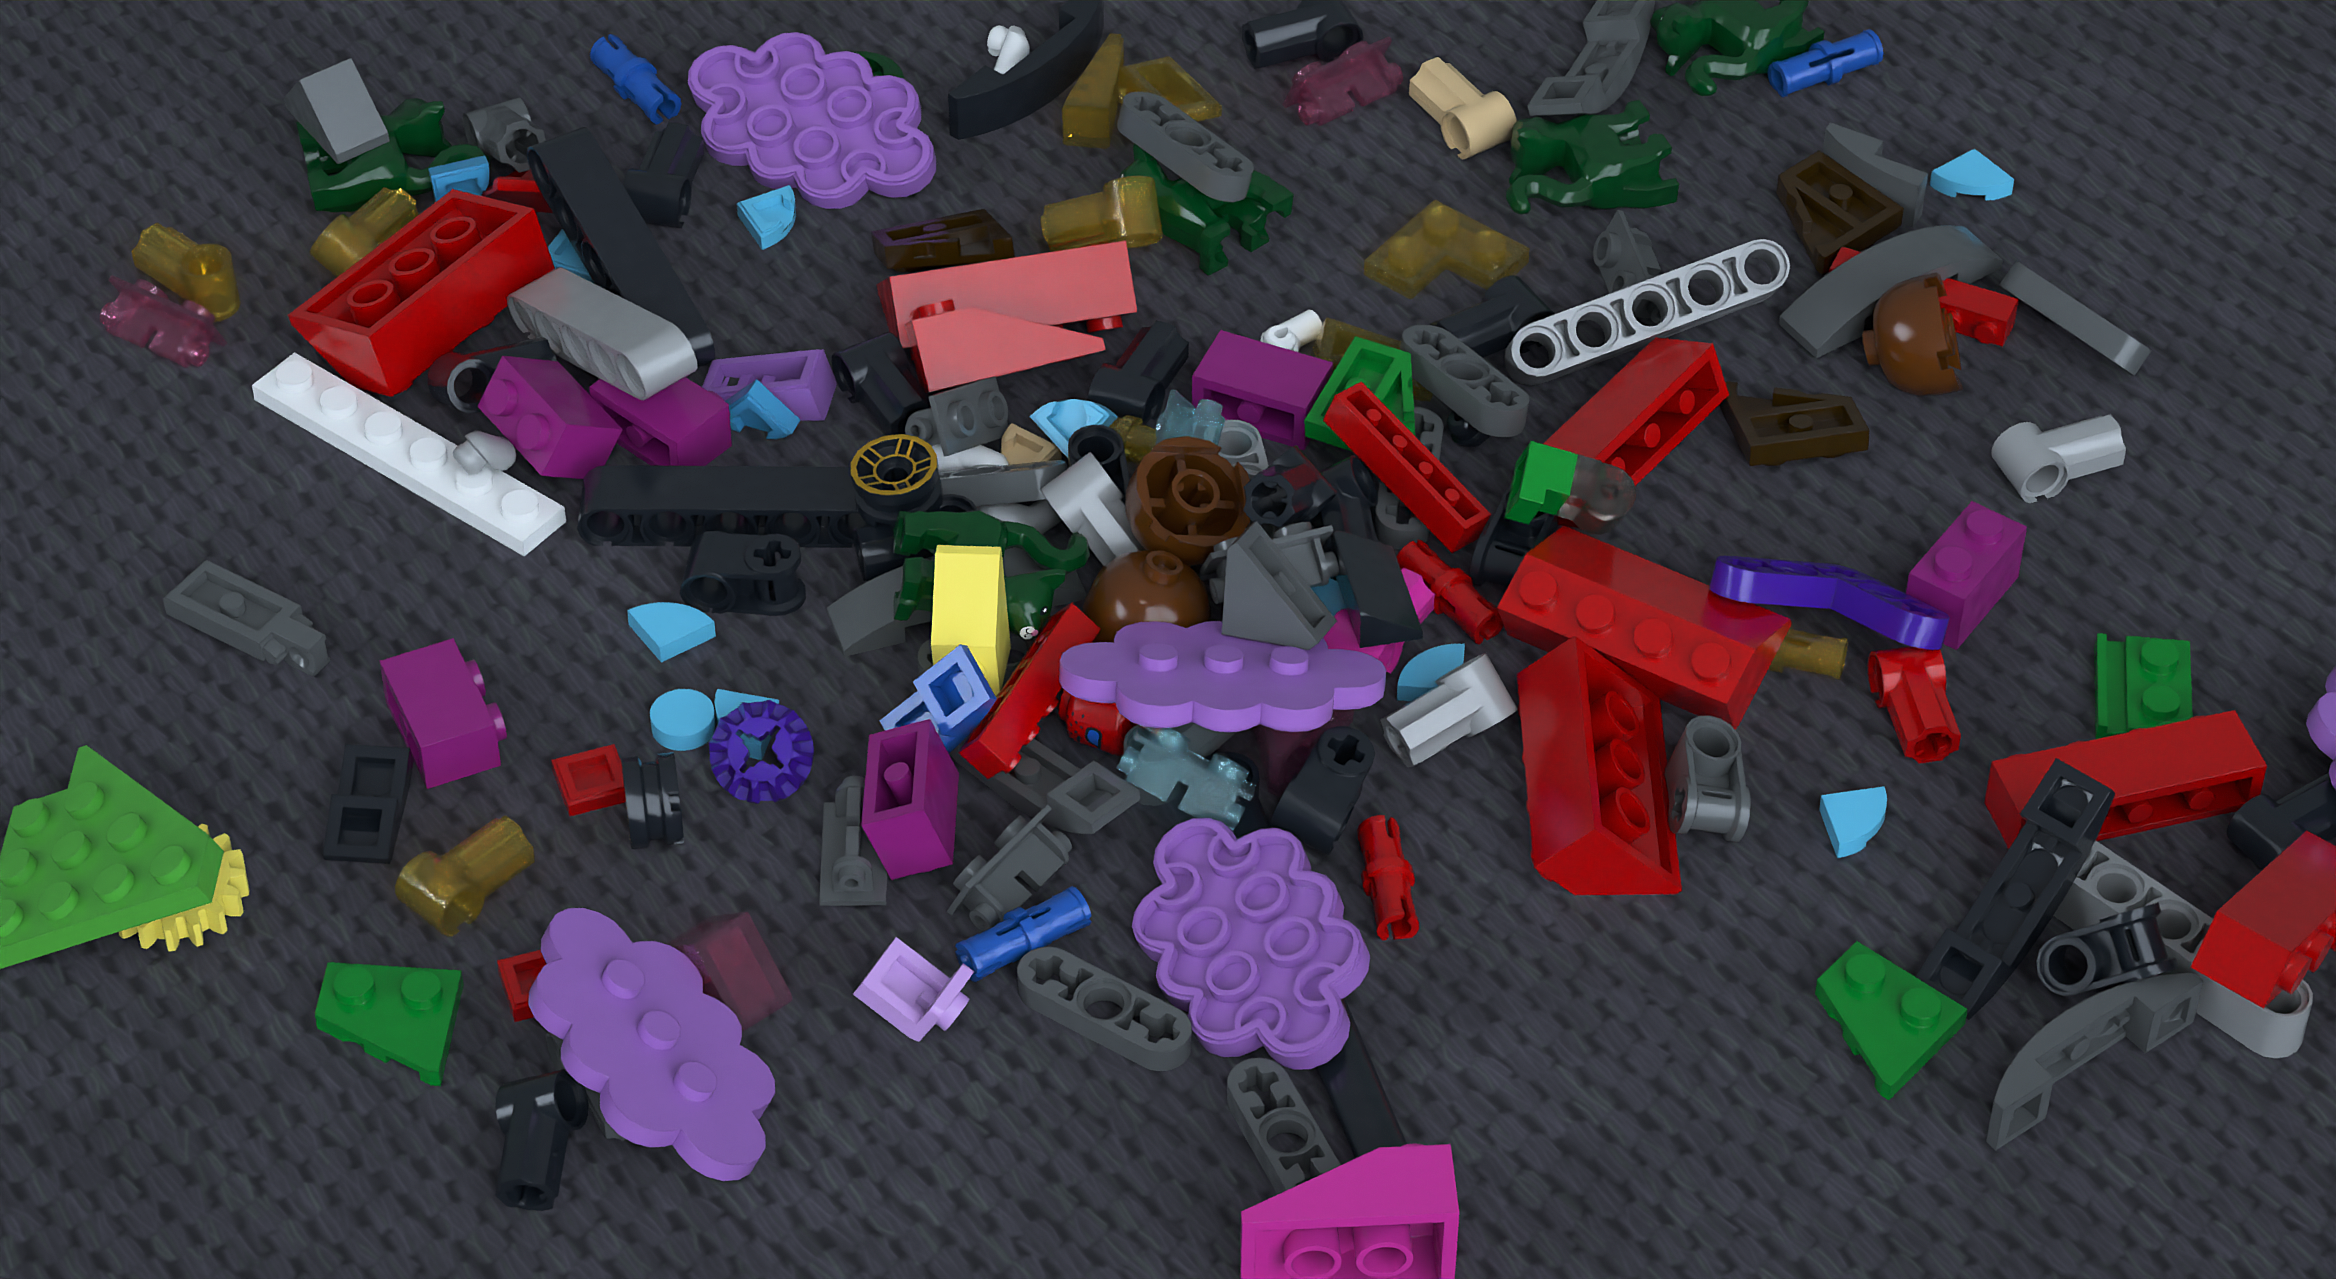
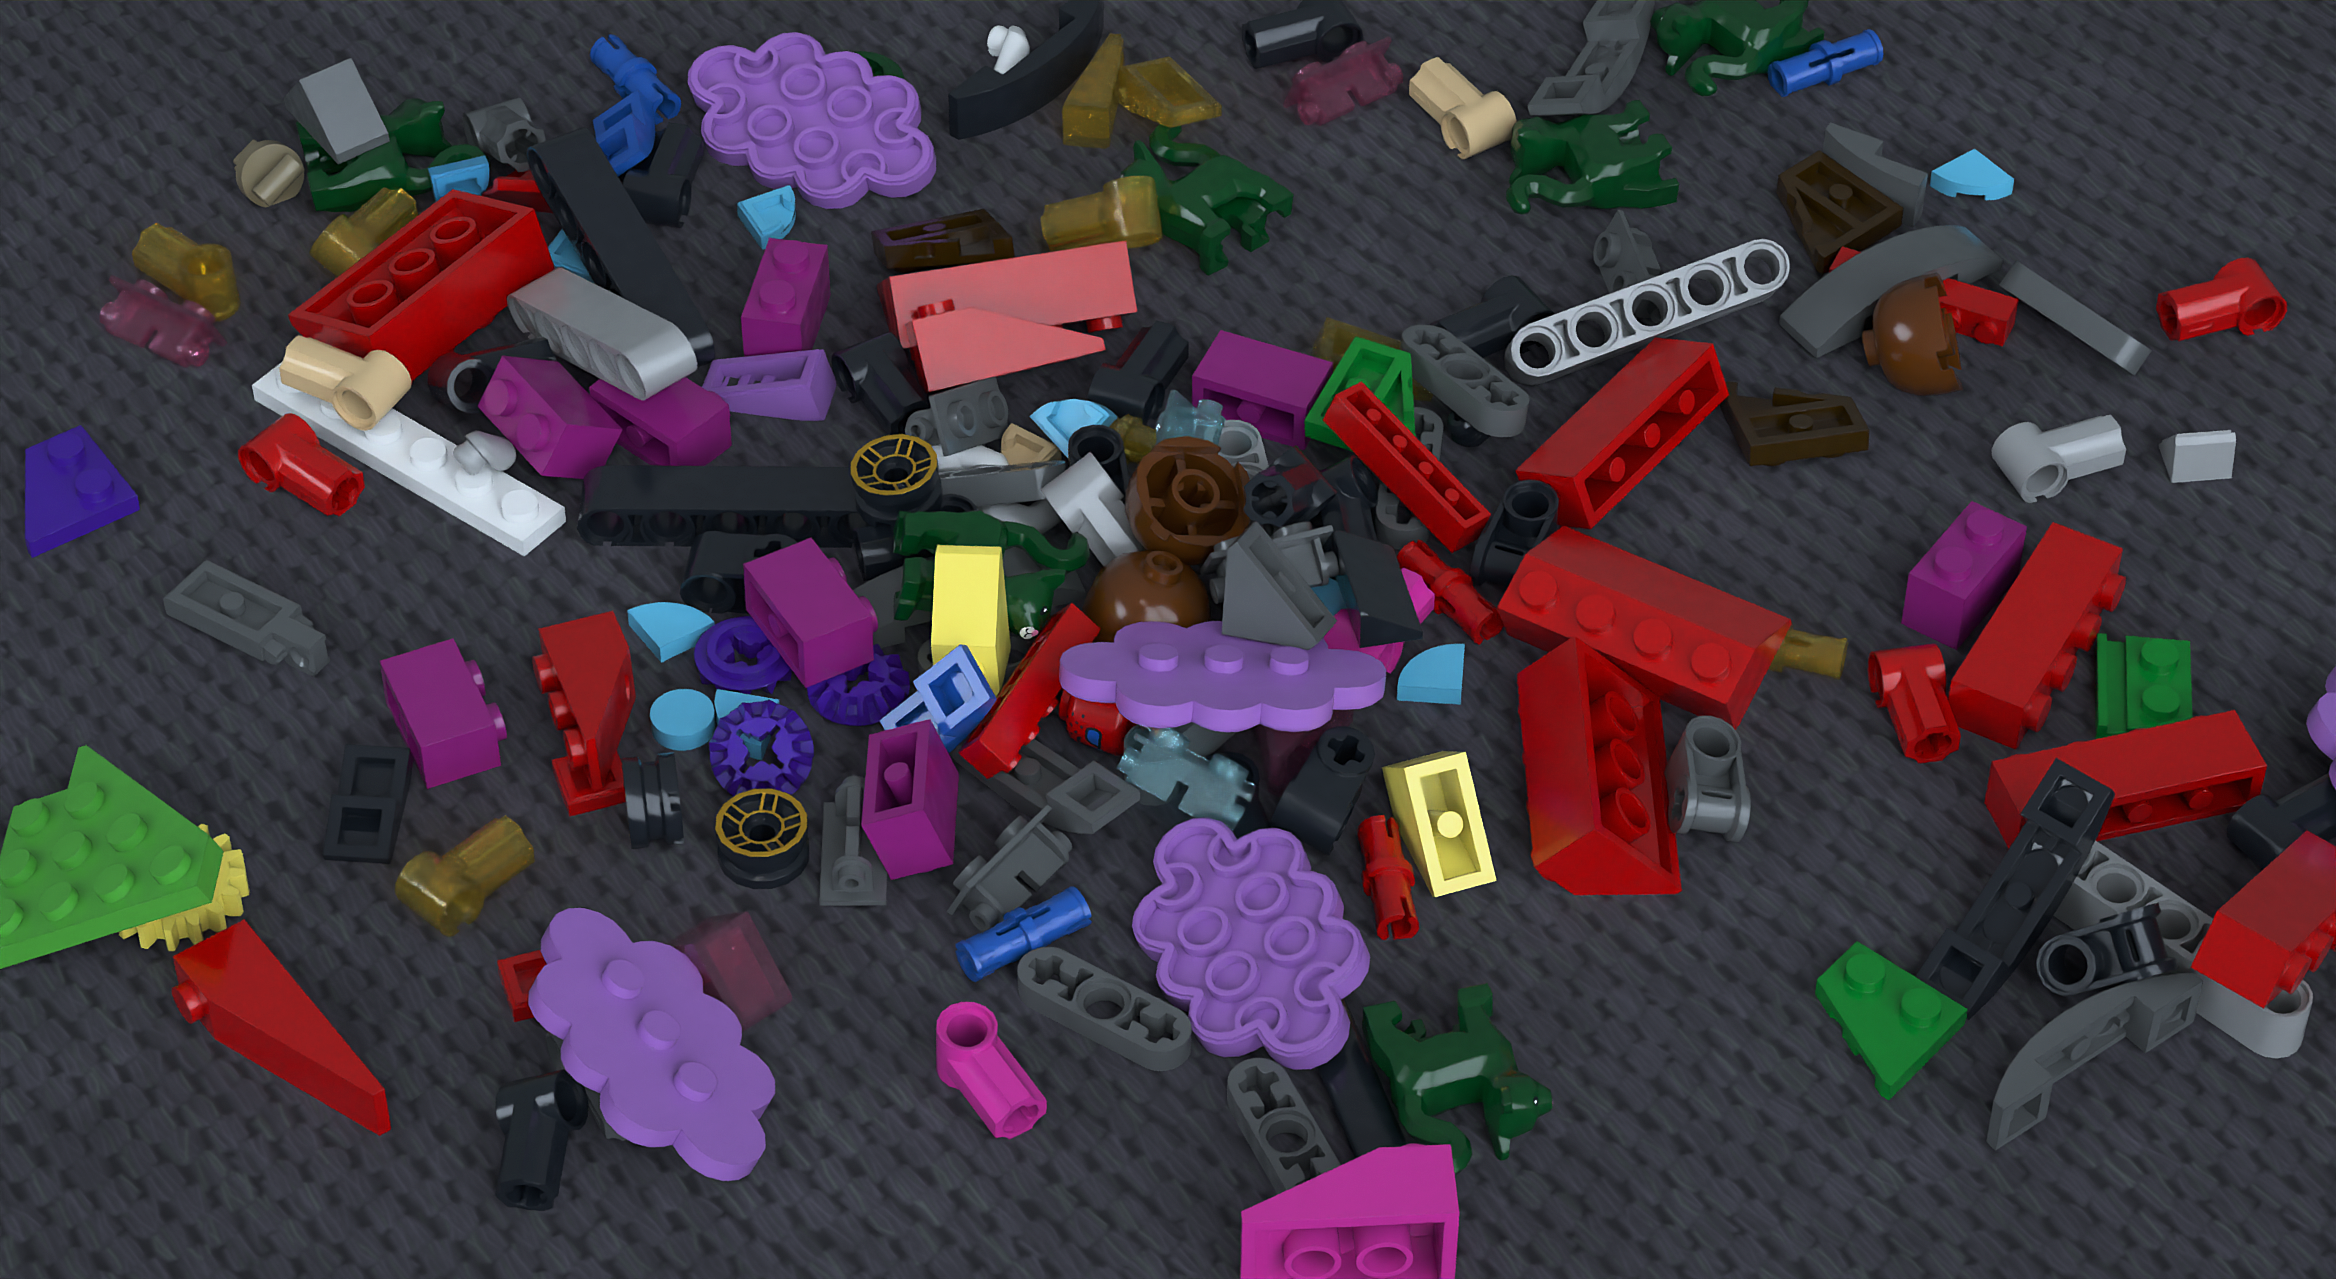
(71, 491): none -> dark purple wing
(267, 1017): none -> red slope
(268, 172): none -> dark tan piece
(292, 458): none -> red piece
(356, 386): none -> tan piece
(393, 1012): green wing -> none
(591, 689): none -> red slope
(626, 131): none -> blue slope
(716, 657): none -> dark purple gear
(742, 834): none -> black wheel
(761, 410): dark azure tile -> none
(786, 298): none -> magenta brick
(810, 612): none -> magenta brick
(867, 701): none -> dark purple gear
(913, 991): lavender bracket -> none
(985, 1070): none -> dark pink piece
(1185, 146): dark grey beam -> none
(1294, 332): white arm -> none
(1440, 820): none -> light yellow slope
(1441, 241): clear yellow plate -> none
(1455, 1071): none -> dark green animal
(1461, 705): light grey piece -> none
(1569, 487): leg -> none
(1832, 588): dark purple beam -> none
(1853, 818): medium azure tile -> none
(2035, 636): none -> red brick
(2199, 455): none -> light grey slope
(2235, 298): none -> red piece

